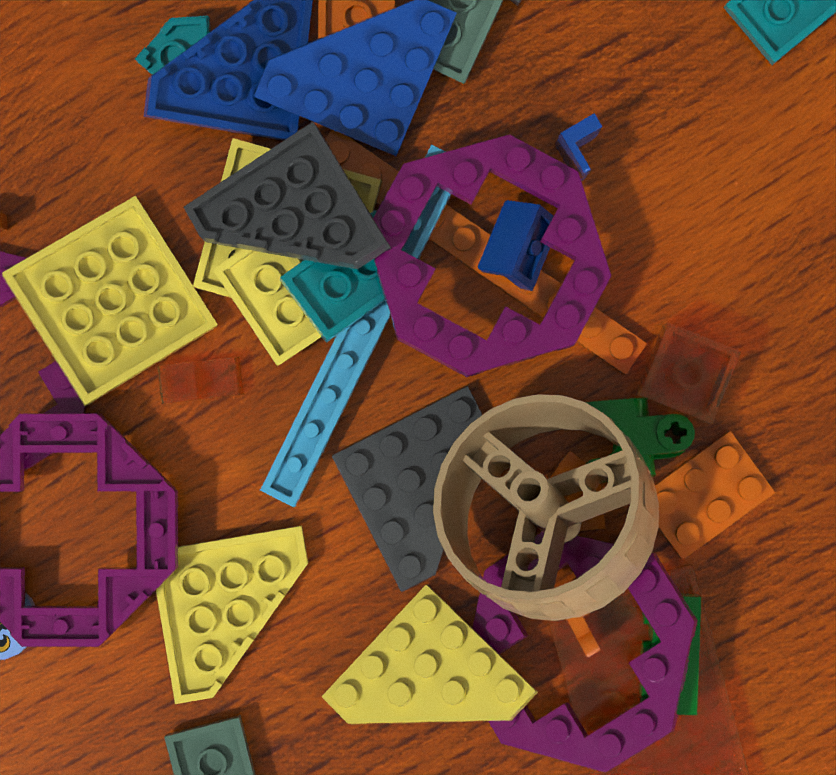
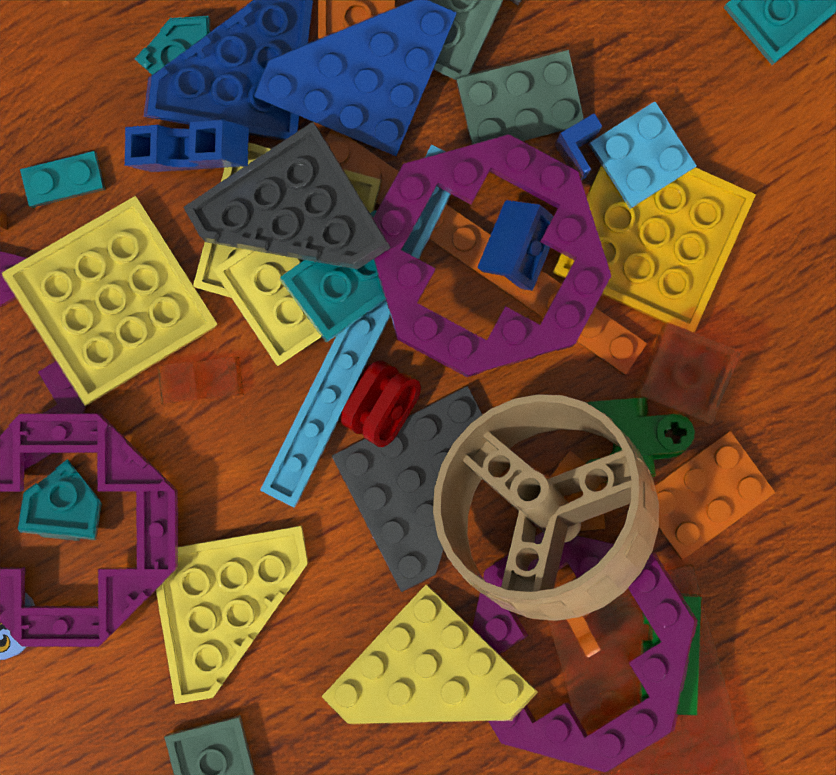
(61, 507): none -> teal plate
(62, 179): none -> teal plate
(174, 149): none -> blue arch
(380, 403): none -> red brick
(521, 98): none -> sand green plate
(642, 155): none -> medium azure plate
(668, 246): none -> yellow plate

